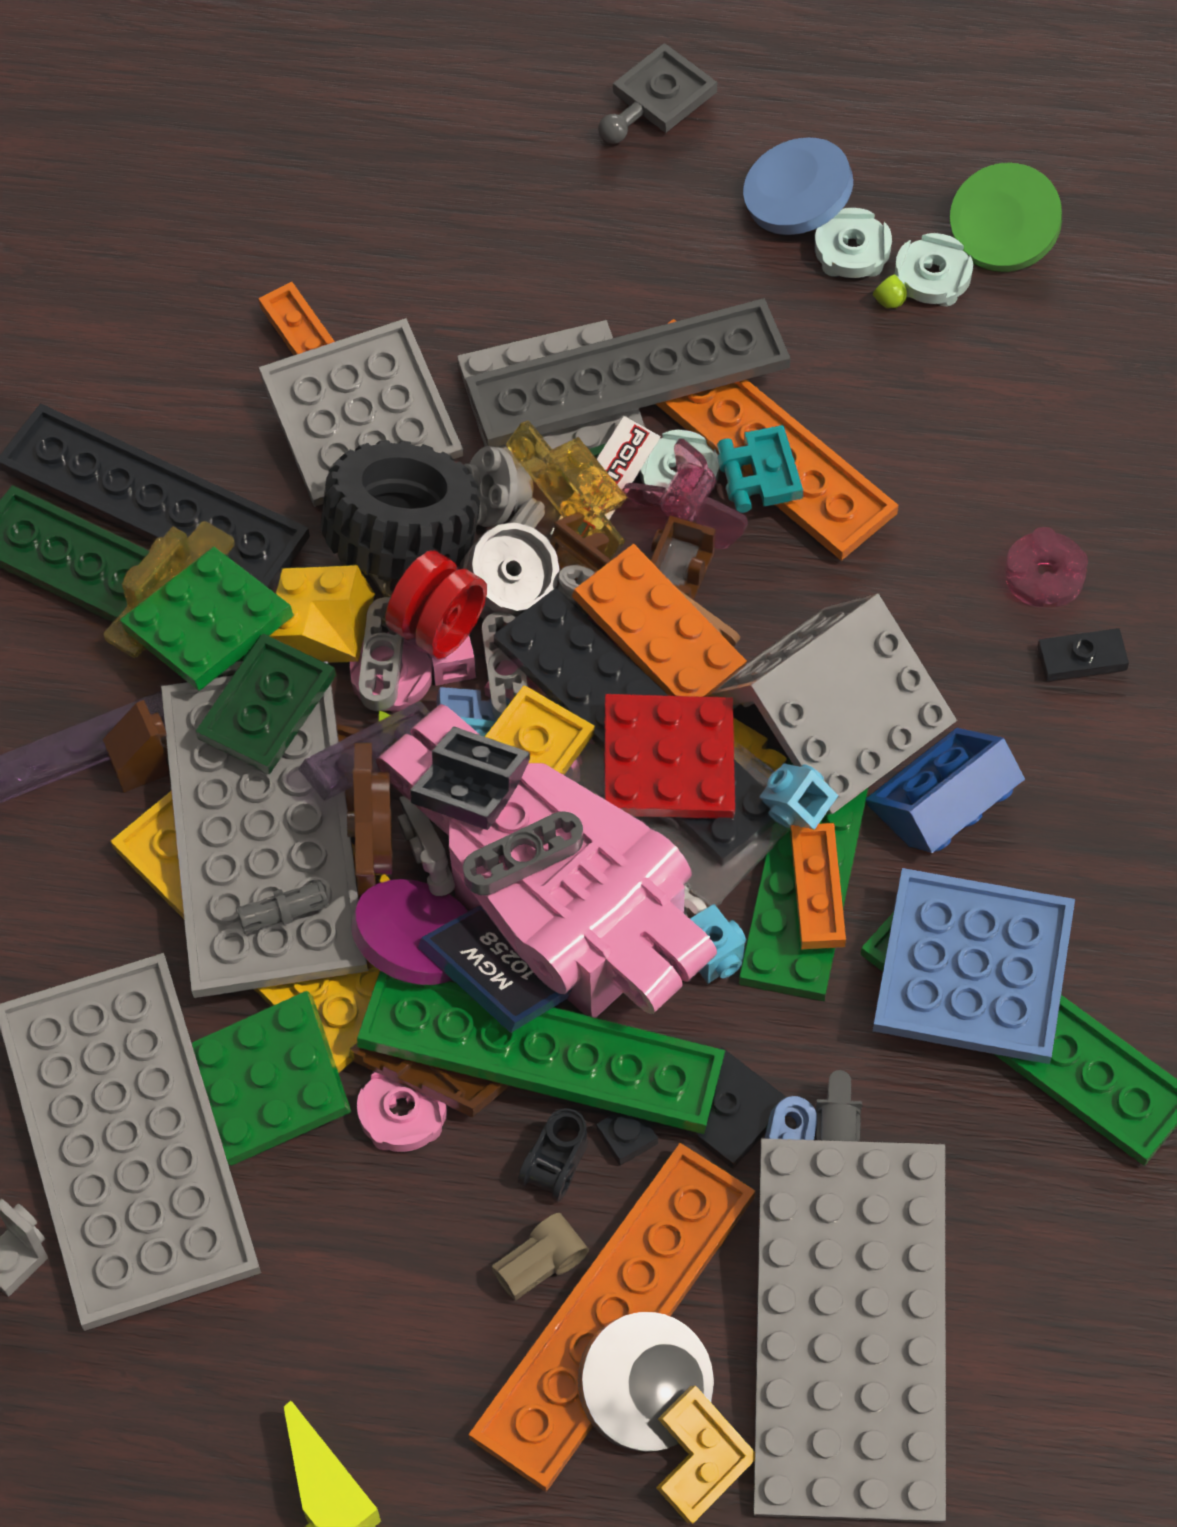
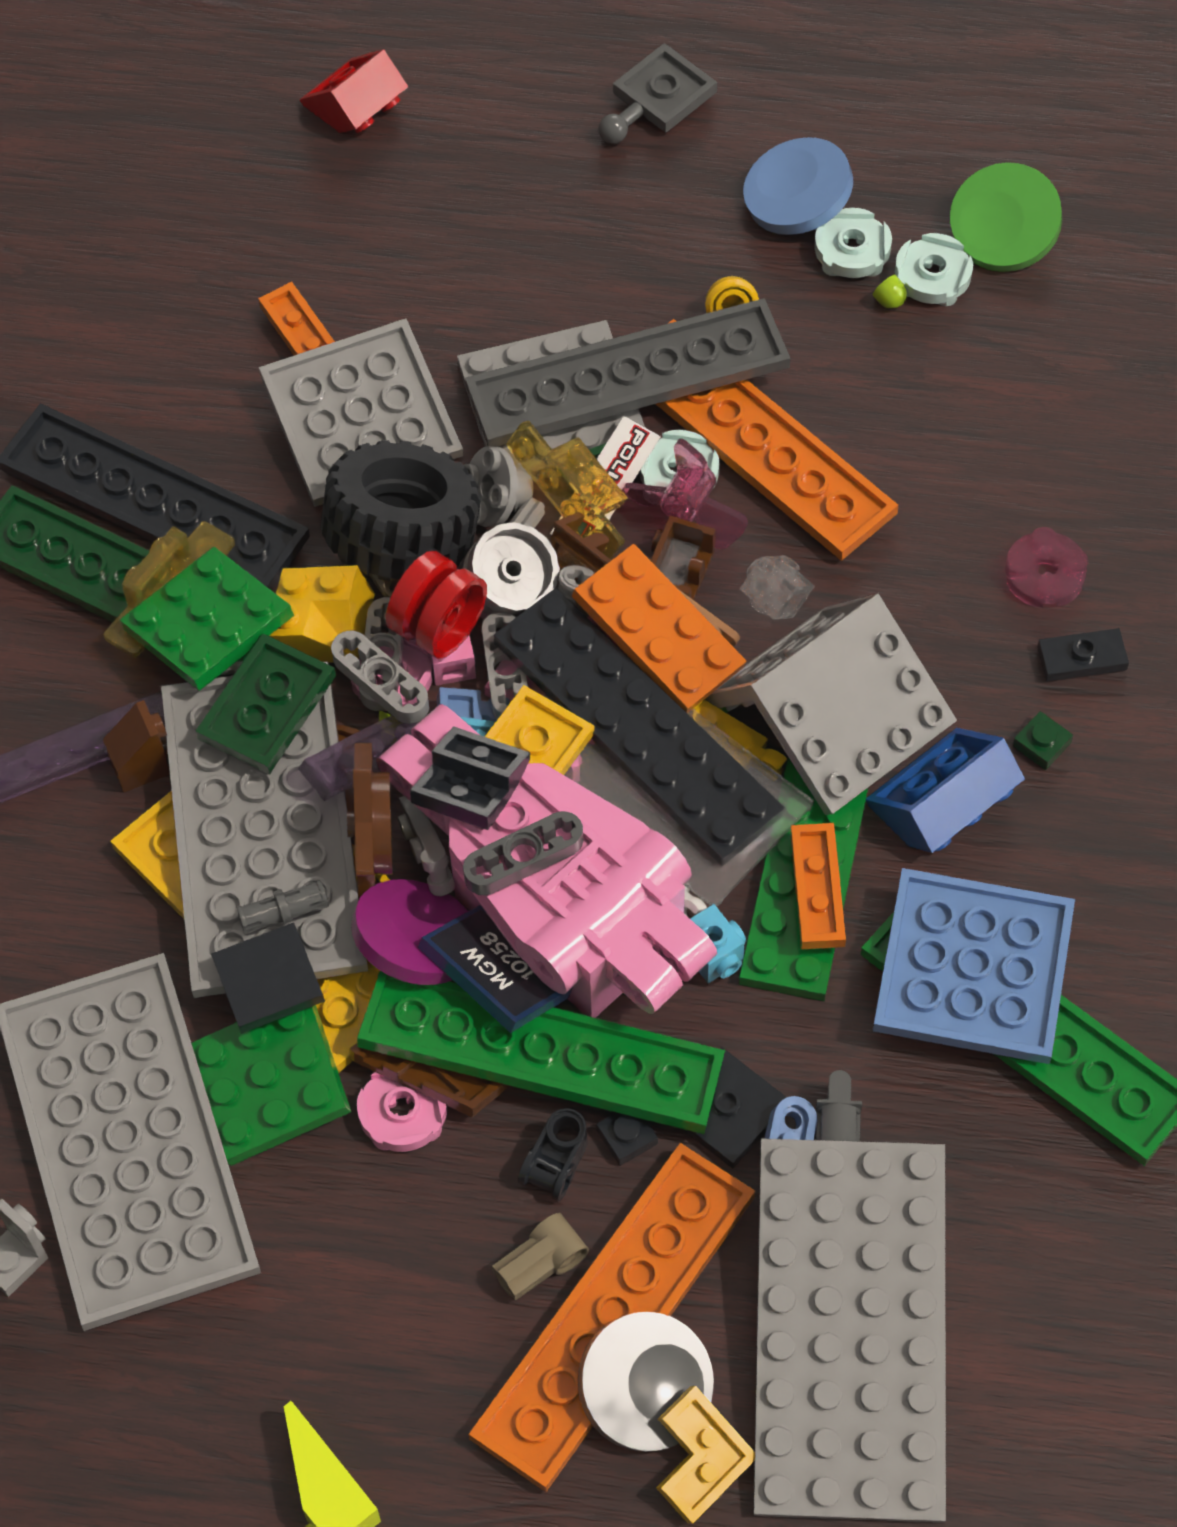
(267, 977): none -> black tile
(356, 92): none -> slope
(386, 693): none -> light grey beam
(669, 755): red plate -> none
(728, 293): none -> yellow brick
(772, 466): teal plate -> none
(776, 586): none -> clear brick
(798, 796): medium azure brick -> none
(1043, 740): none -> dark green plate

